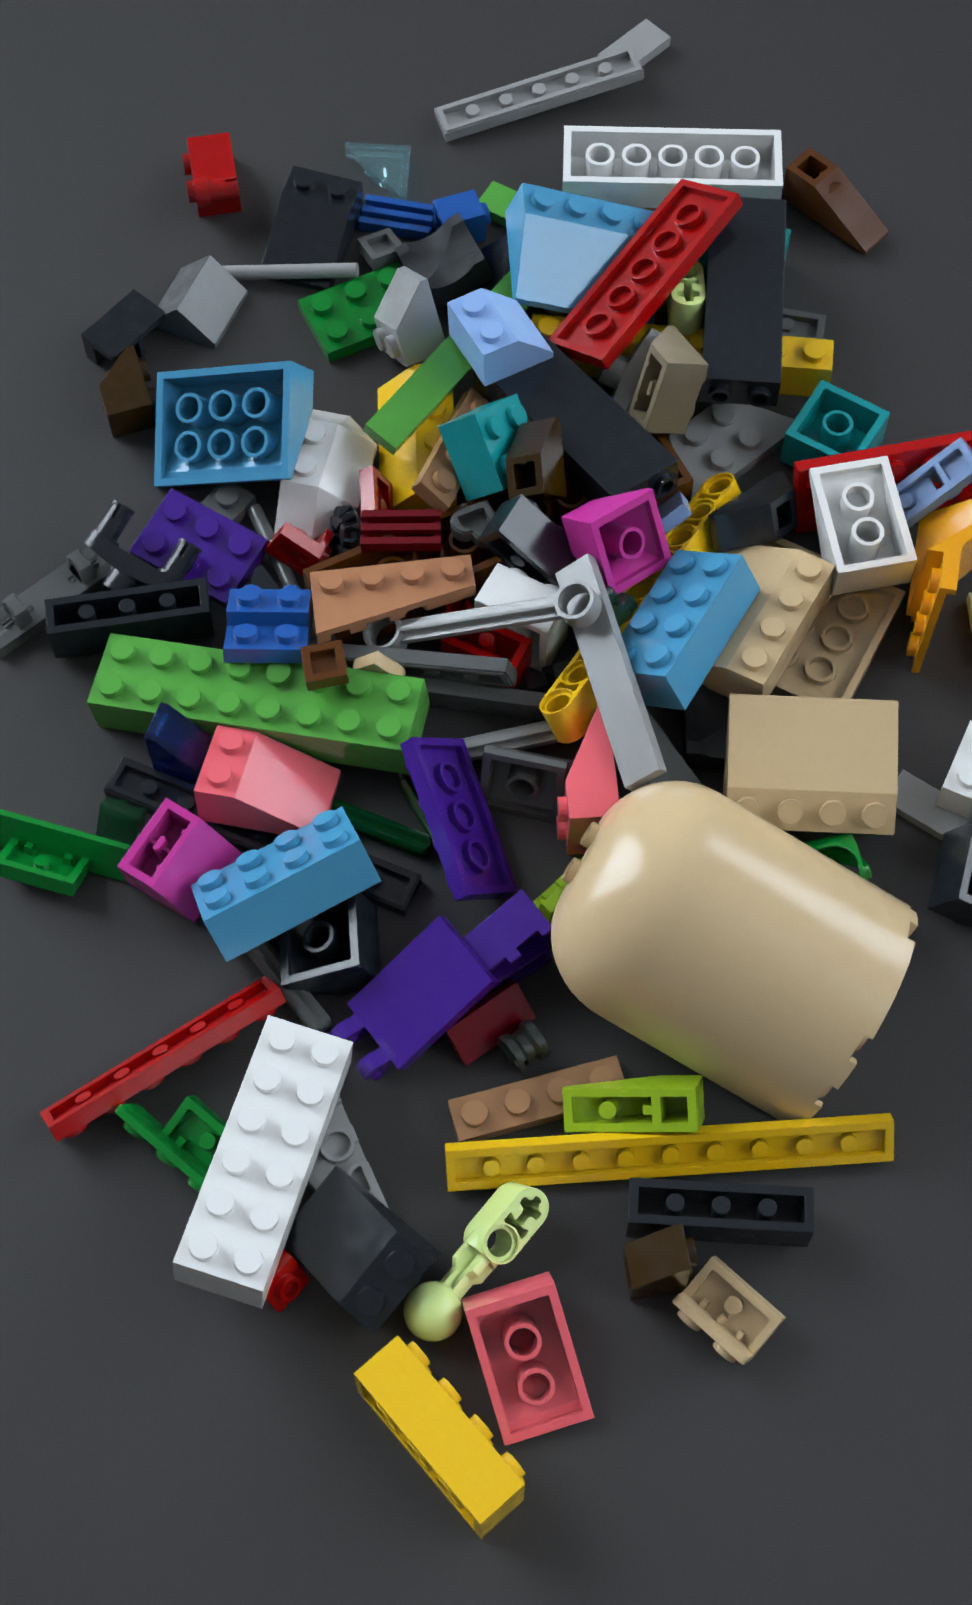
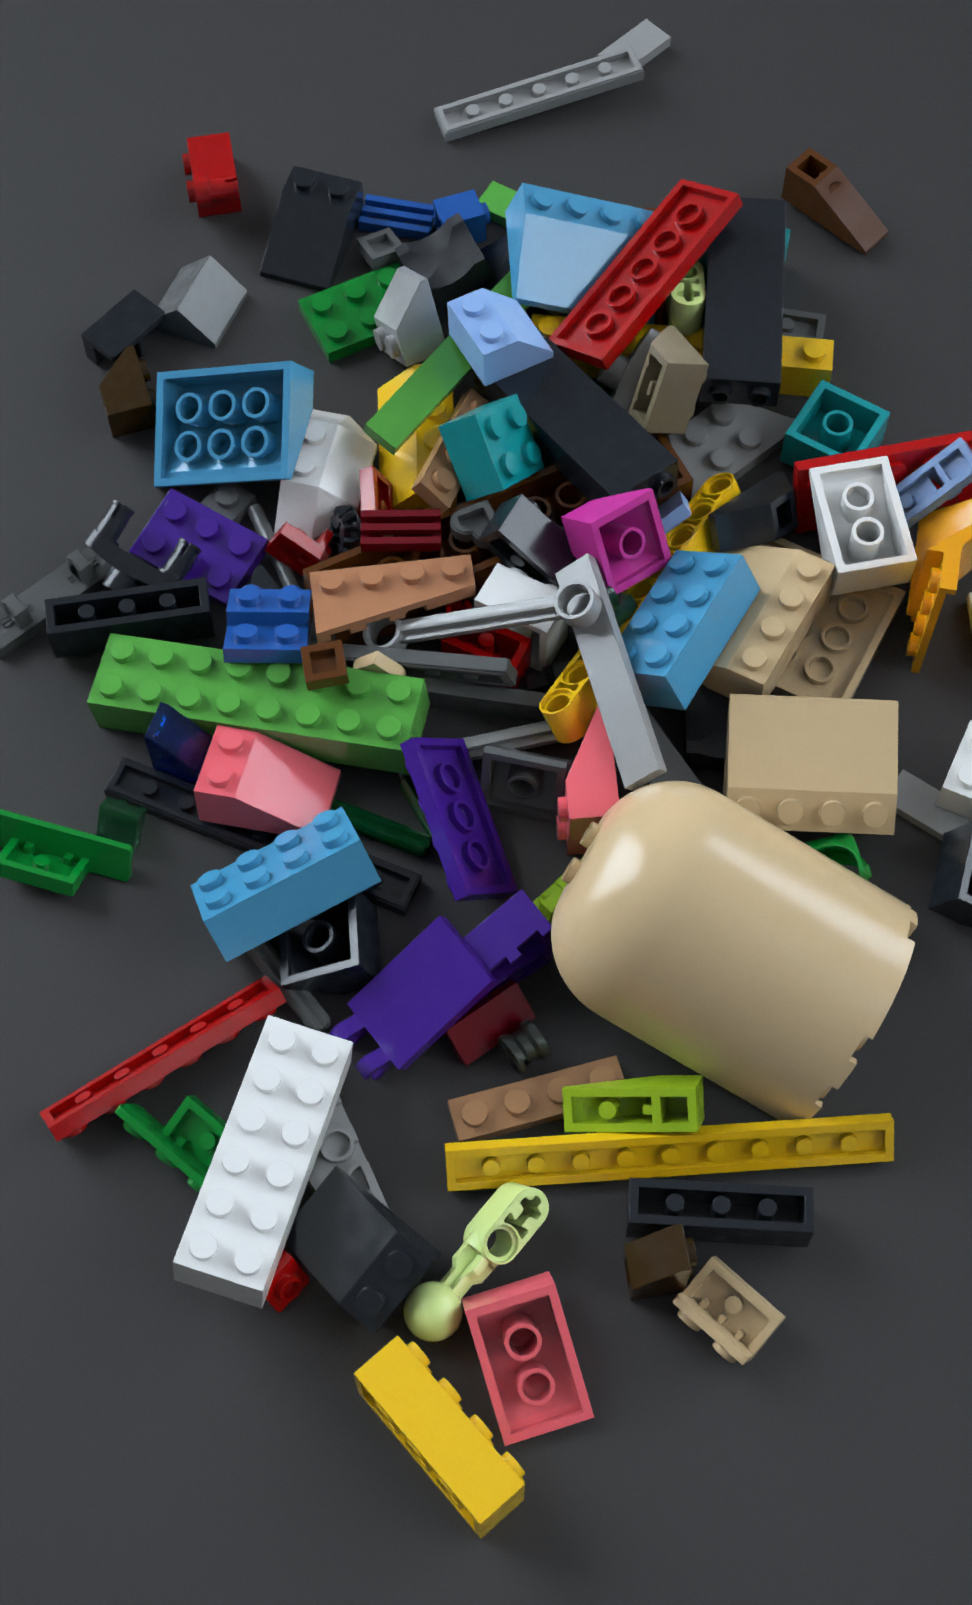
(173, 855): dark pink slope -> none
(293, 271): light grey bar -> none
(384, 164): clear light blue tile -> none
(537, 462): dark brown slope -> none
(647, 162): white brick -> none

